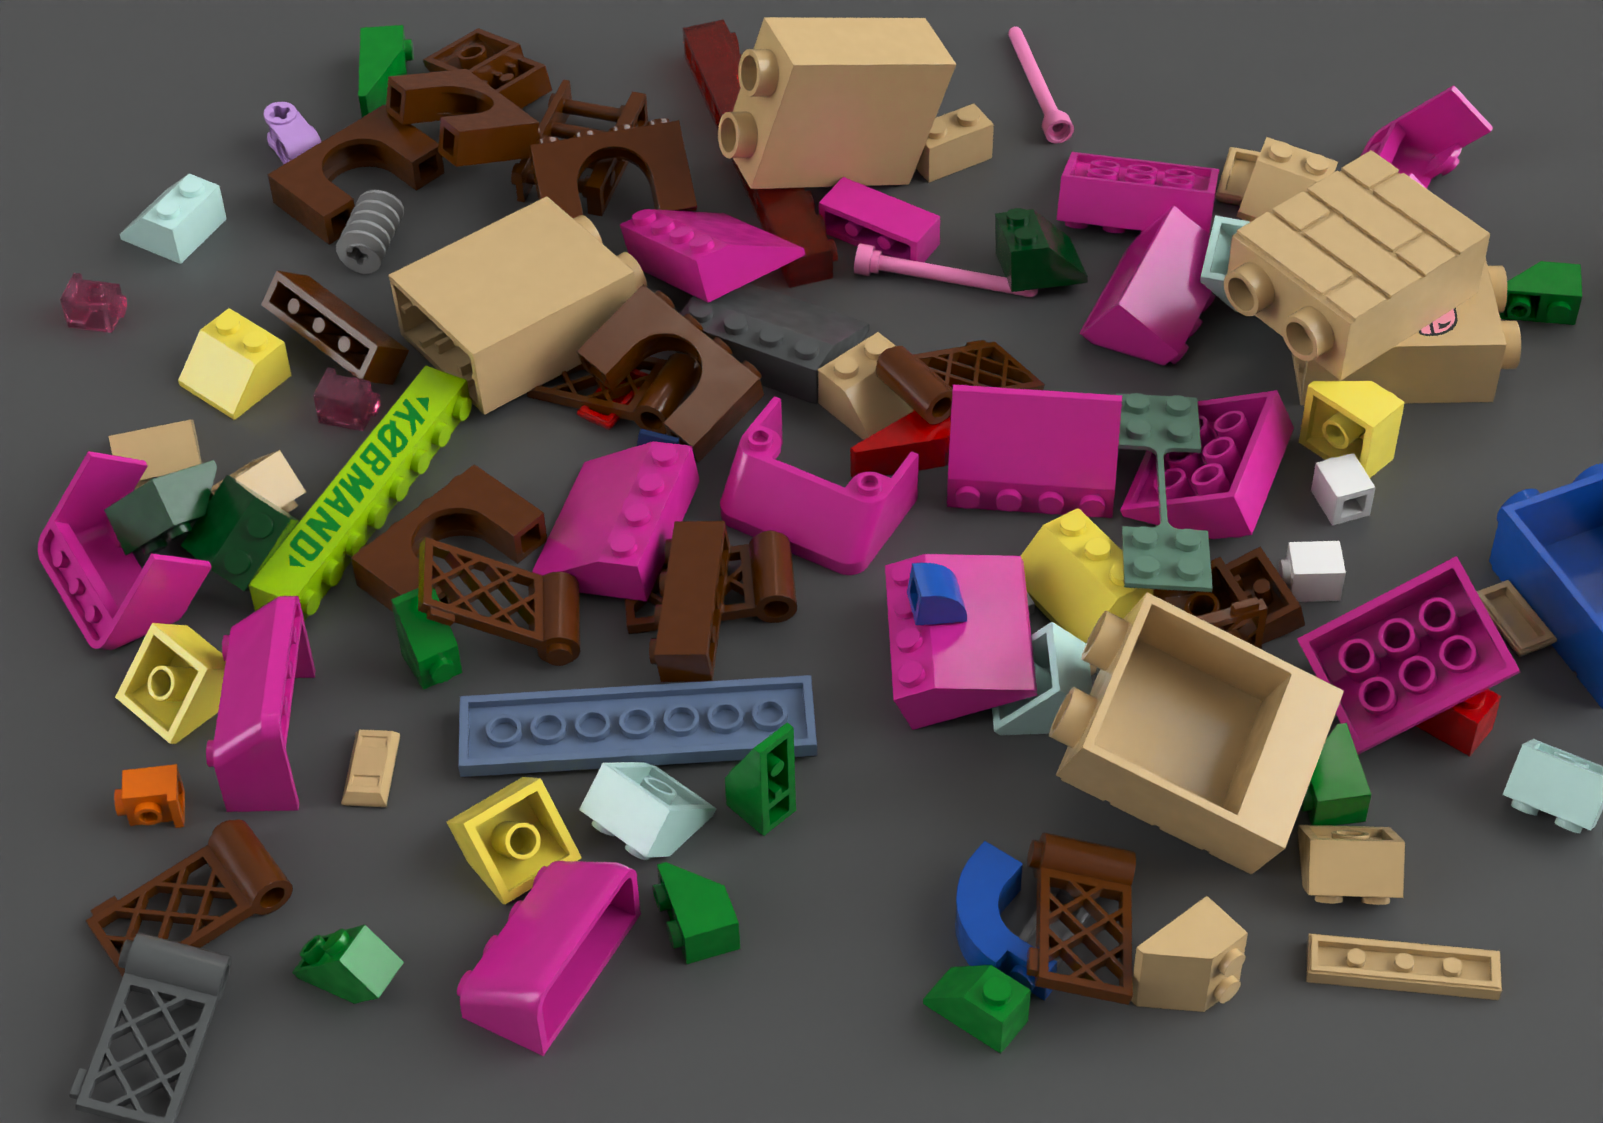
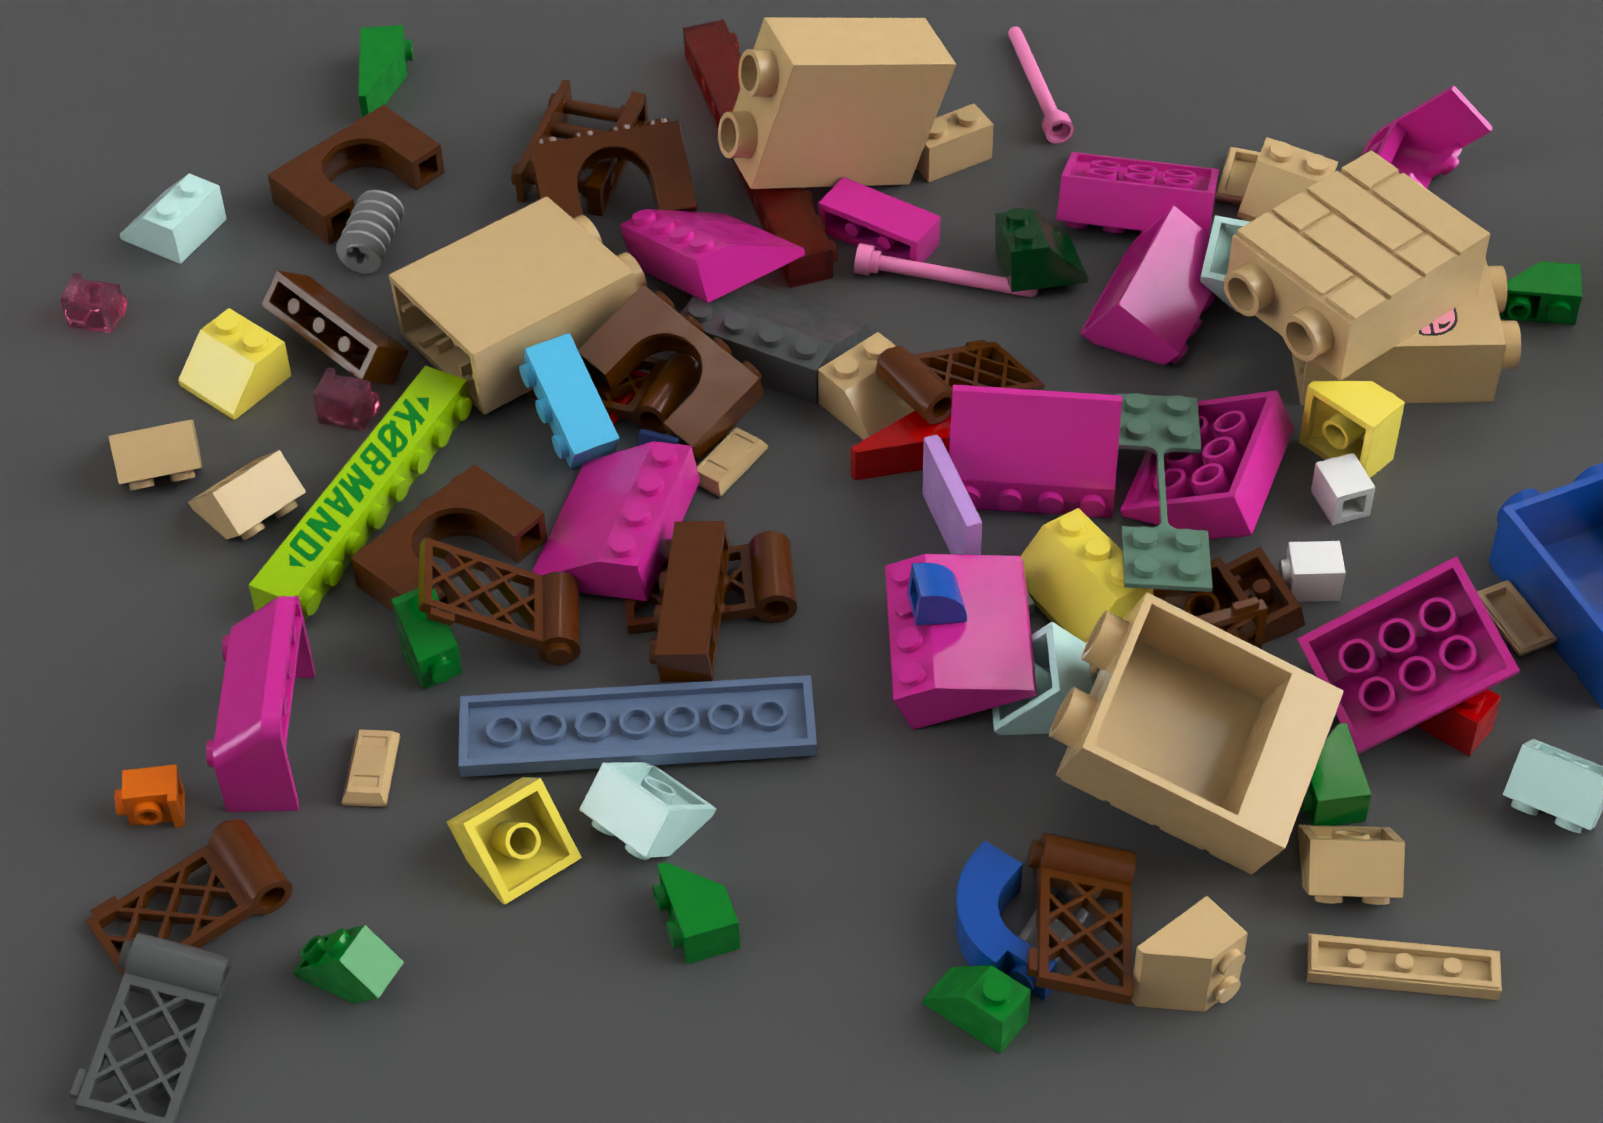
(100, 584): dark pink windscreen -> none
(162, 509): dark green slope -> none
(173, 681): light yellow slope -> none
(238, 532): dark green slope -> none
(288, 131): lavender piece -> none
(475, 118): reddish brown arch -> none
(495, 62): reddish brown slope -> none
(550, 951): dark pink windscreen -> none
(568, 401): none -> medium azure brick
(729, 461): none -> tan tile
(764, 782): green slope -> none
(821, 519): dark pink windscreen -> none
(949, 500): none -> lavender tile

